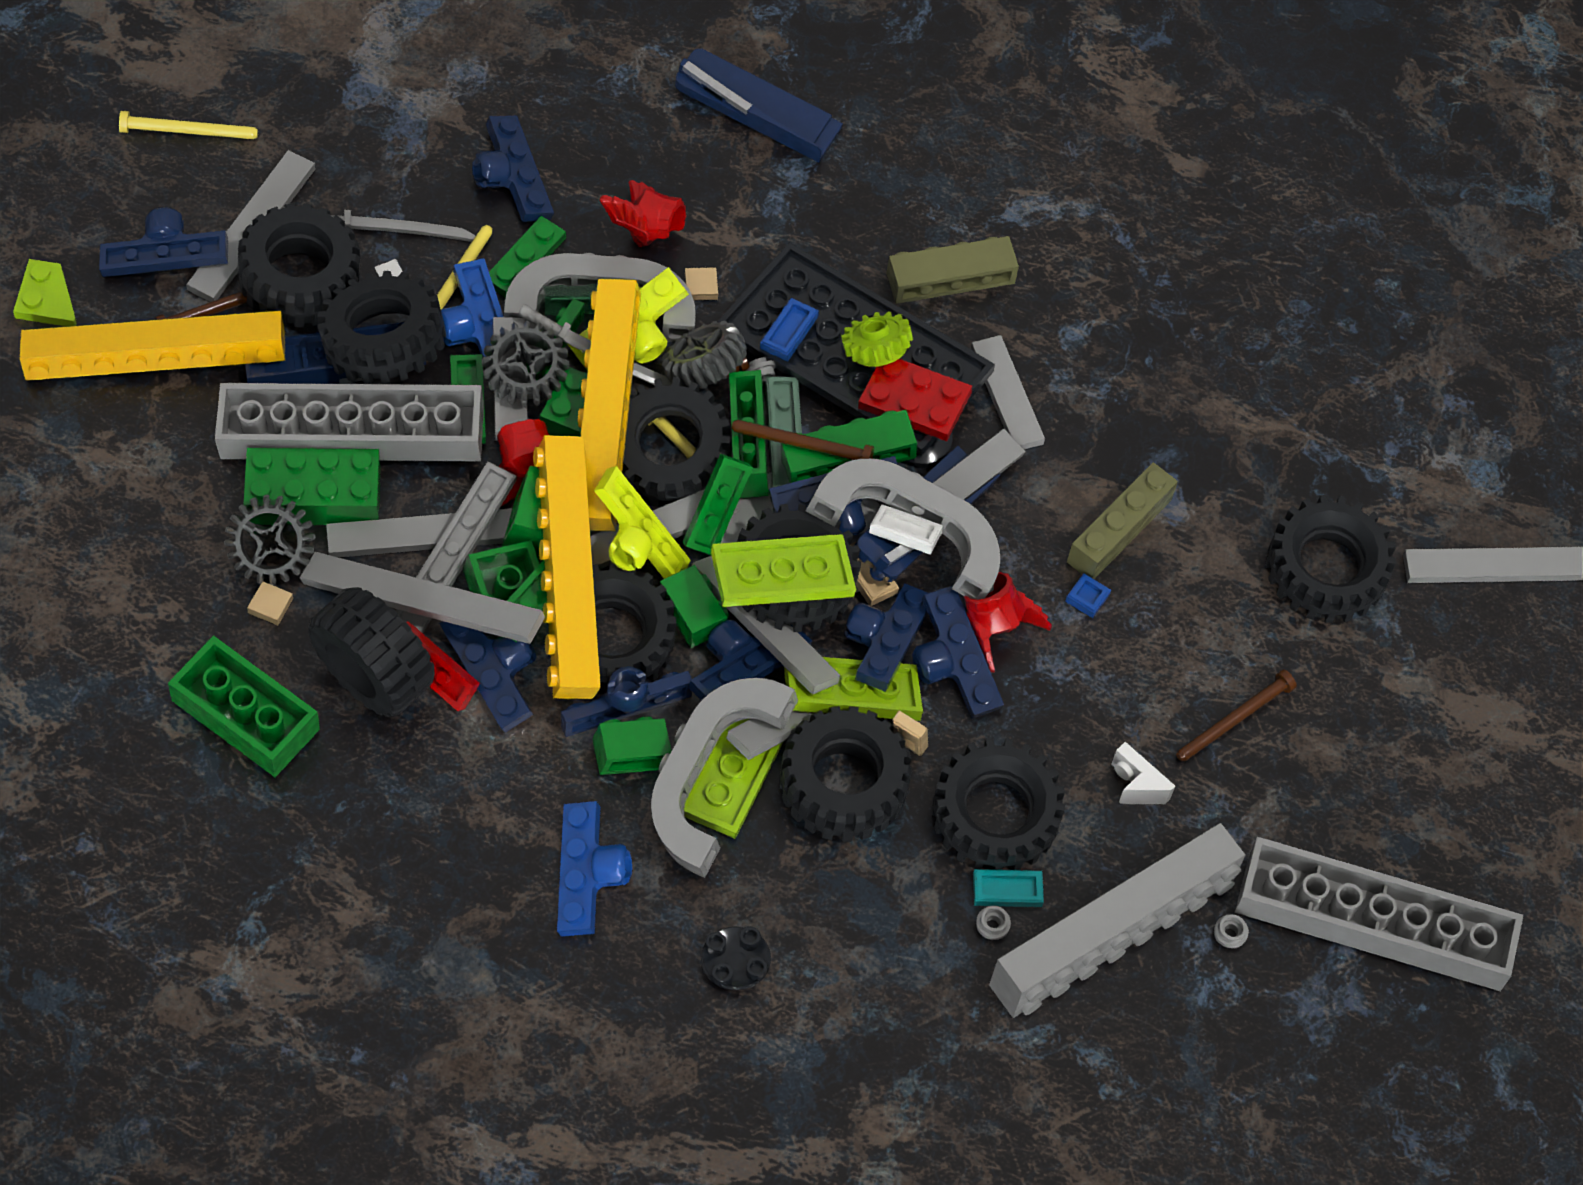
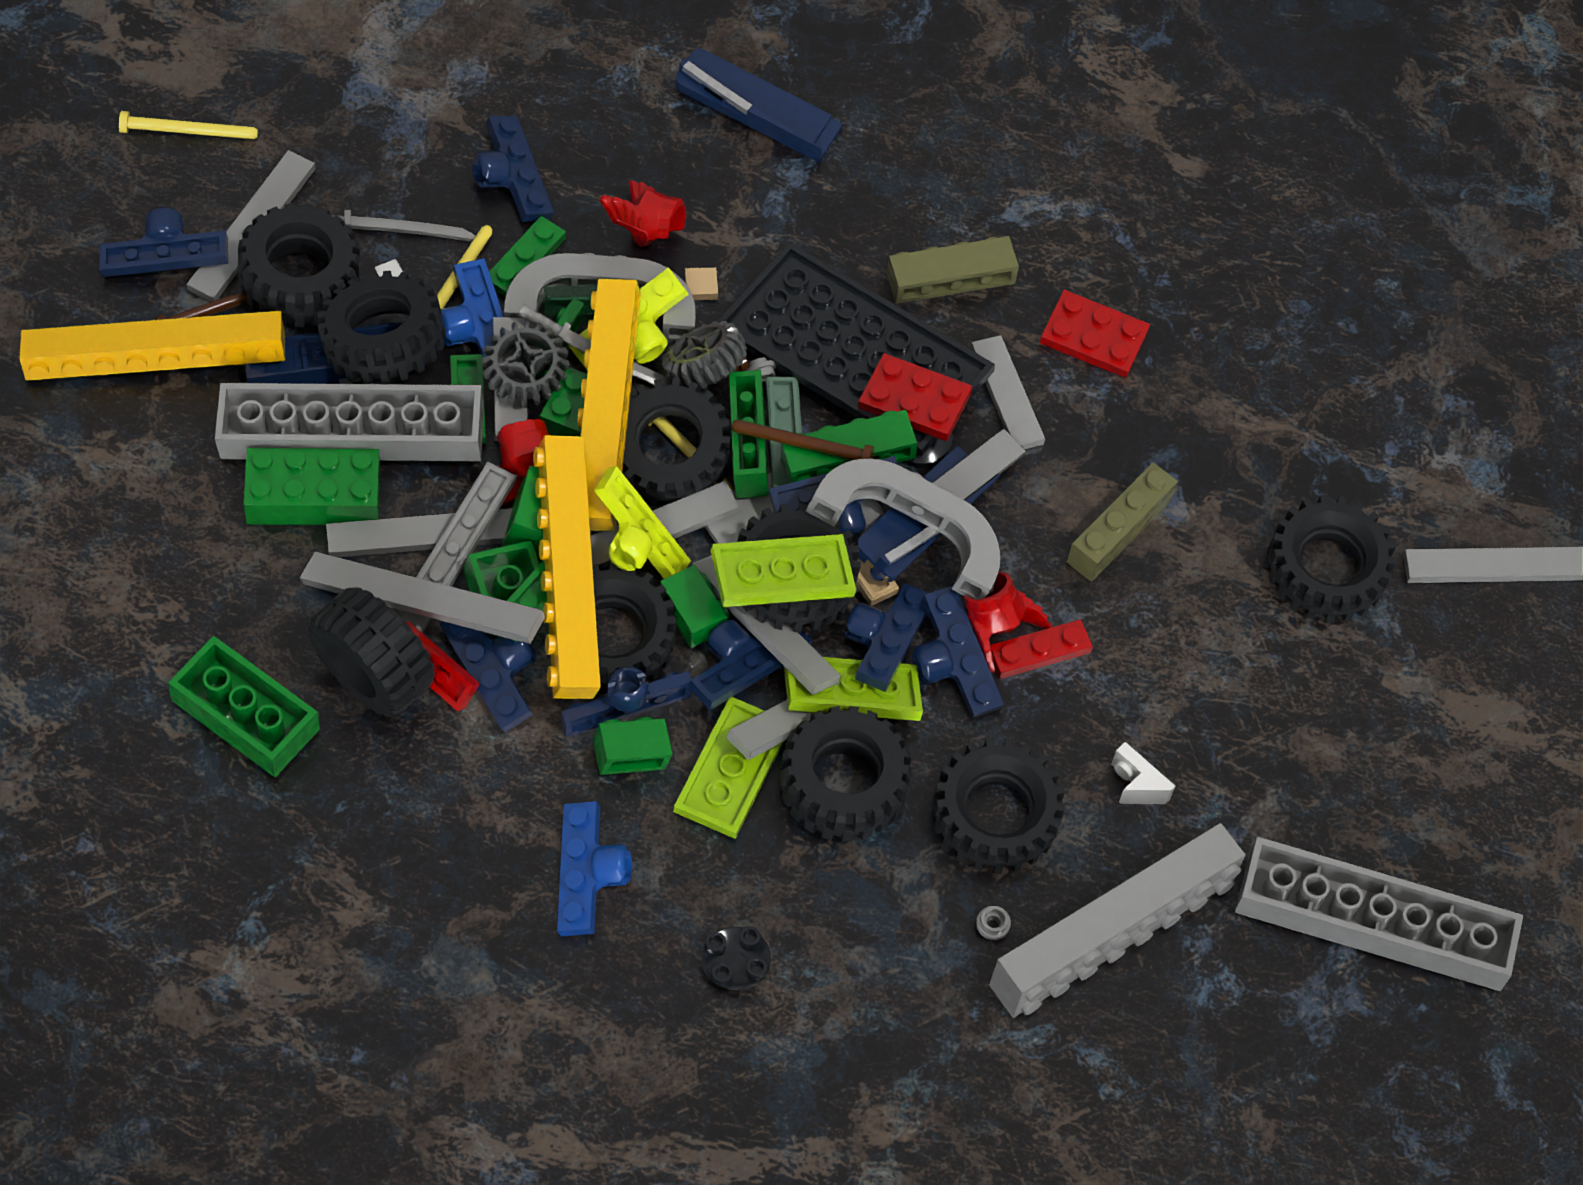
(44, 295): lime wing -> none
(270, 603): tan tile -> none
(282, 548): dark grey gear -> none
(694, 743): light grey arch -> none
(717, 504): green plate -> none
(789, 329): blue tile -> none
(877, 339): lime gear -> none
(906, 529): white tile -> none
(912, 731): tan tile -> none
(1008, 888): teal tile -> none
(1040, 649): none -> red plate
(1088, 595): blue tile -> none
(1095, 333): none -> red plate
(1231, 922): light grey plate -> none
(1283, 682): reddish brown bar -> none

